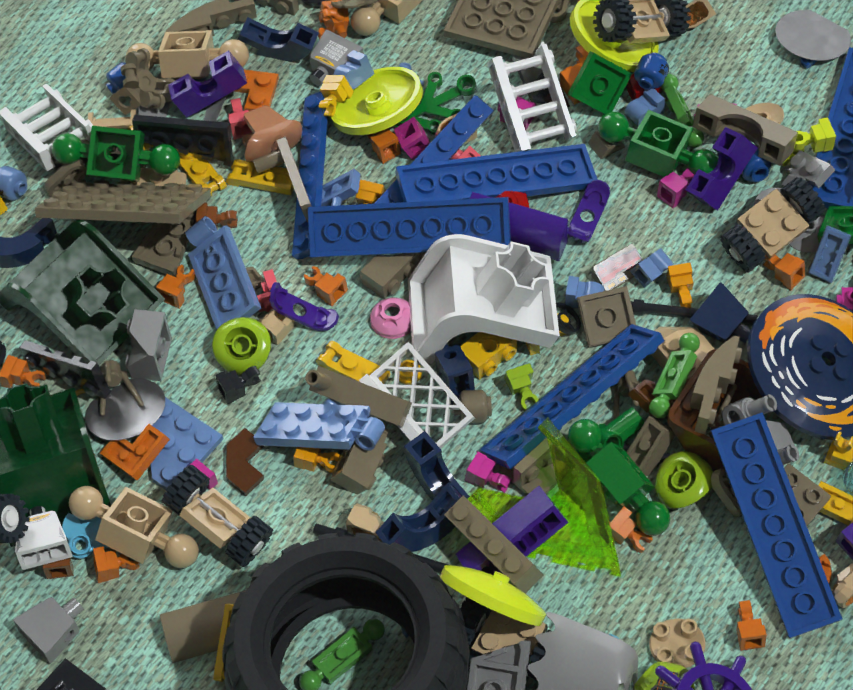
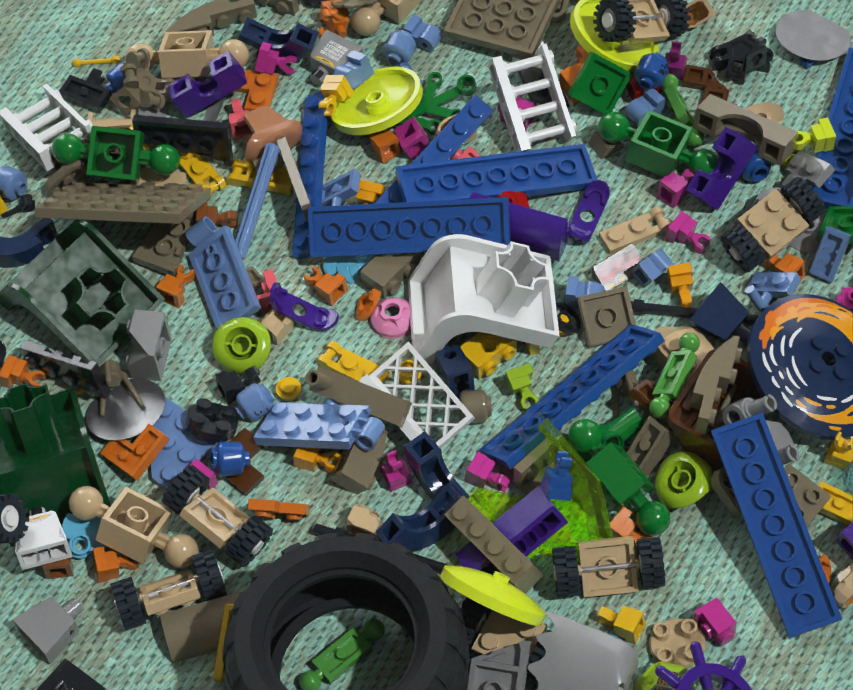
(26, 205): none -> black hand
(86, 92): none -> black plate
(115, 59): none -> yellow hinge
(168, 592): none -> plate
(224, 420): none -> black plate
(229, 459): none -> blue head
(254, 402): none -> medium blue head
(256, 198): none -> medium blue axle
(269, 59): none -> dark pink piece
(269, 508): none -> orange plate
(288, 389): none -> yellow plate
(346, 266): none -> medium azure plate
(367, 304): none -> orange tile
(395, 472): none -> dark pink piece
(399, 47): none -> medium blue head
(425, 35): none -> medium blue leg
(558, 480): none -> blue piece
(608, 566): none -> plate
(626, 624): none -> yellow piece
(635, 230): none -> tan plate
(676, 62): none -> magenta piece
(683, 230): none -> dark pink piece
(704, 79): none -> reddish brown tile
(716, 622): none -> dark pink brick
(743, 51): none -> black piece
(749, 630): orange piece -> none
(771, 285): none -> medium blue plate

